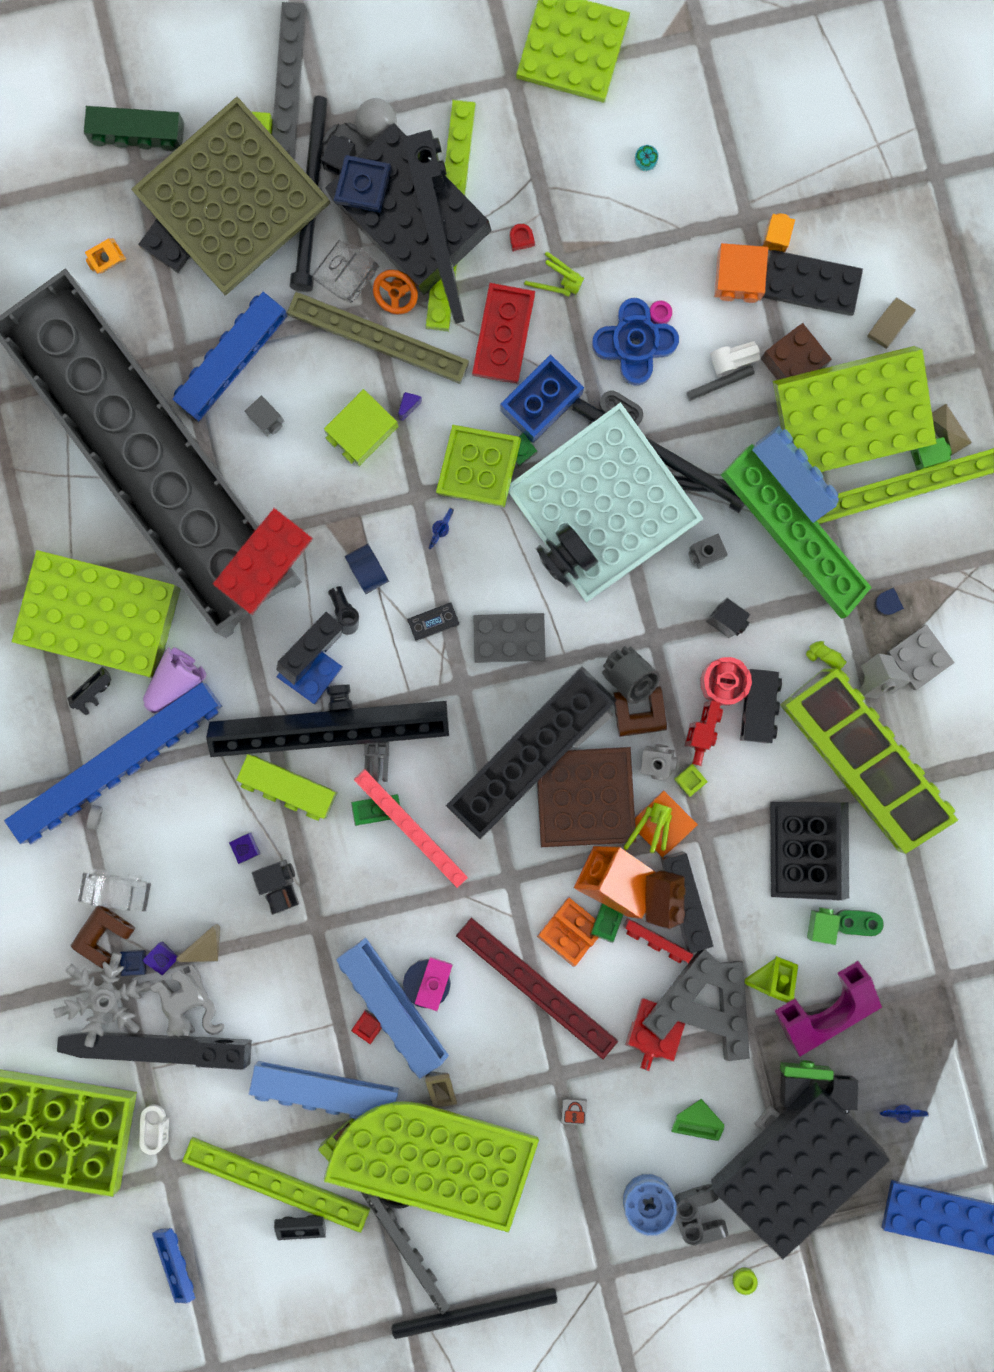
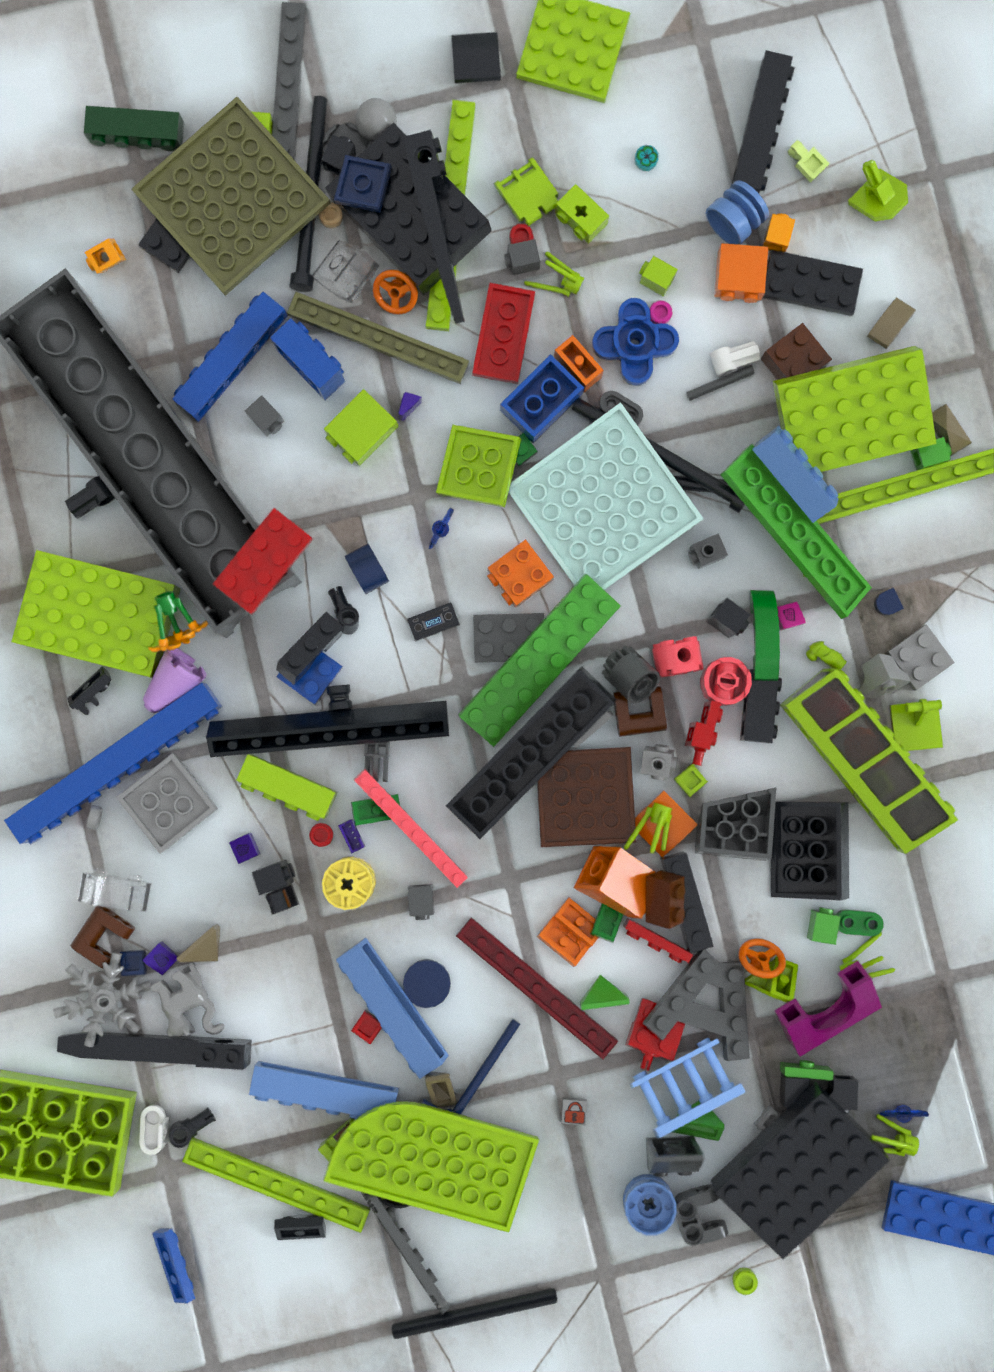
(87, 499): none -> black piece
(167, 803): none -> light grey plate
(168, 605): none -> plant
(191, 1126): none -> black pin
(308, 358): none -> blue brick
(321, 834): none -> red plate
(331, 216): none -> tan tile
(351, 836): none -> dark purple piece
(363, 883): none -> light yellow wheel
(421, 901): none -> dark grey brick
(433, 983): dark pink plate -> none
(476, 57): none -> black slope
(483, 1071): none -> dark blue bar
(519, 574): none -> orange brick
(522, 257): none -> dark grey brick
(528, 193): none -> lime plate
(539, 660): none -> bright green plate
(566, 555): black wheel -> none
(577, 203): none -> lime brick
(578, 362): none -> orange brick
(603, 995): none -> bright green slope
(657, 275): none -> lime brick
(673, 1155): none -> dark grey slope
(677, 657): none -> coral brick
(706, 1100): none -> light blue fence
(737, 213): none -> medium blue wheel
(738, 826): none -> dark grey wedge
(760, 960): none -> orange piece
(763, 118): none -> black brick
(766, 635): none -> green slope
(790, 616): none -> dark pink slope
(810, 162): none -> yellowish green plate
(848, 960): none -> lime plant
(881, 195): none -> lime piece
(902, 1143): none -> lime plant
(917, 724): none -> lime plate

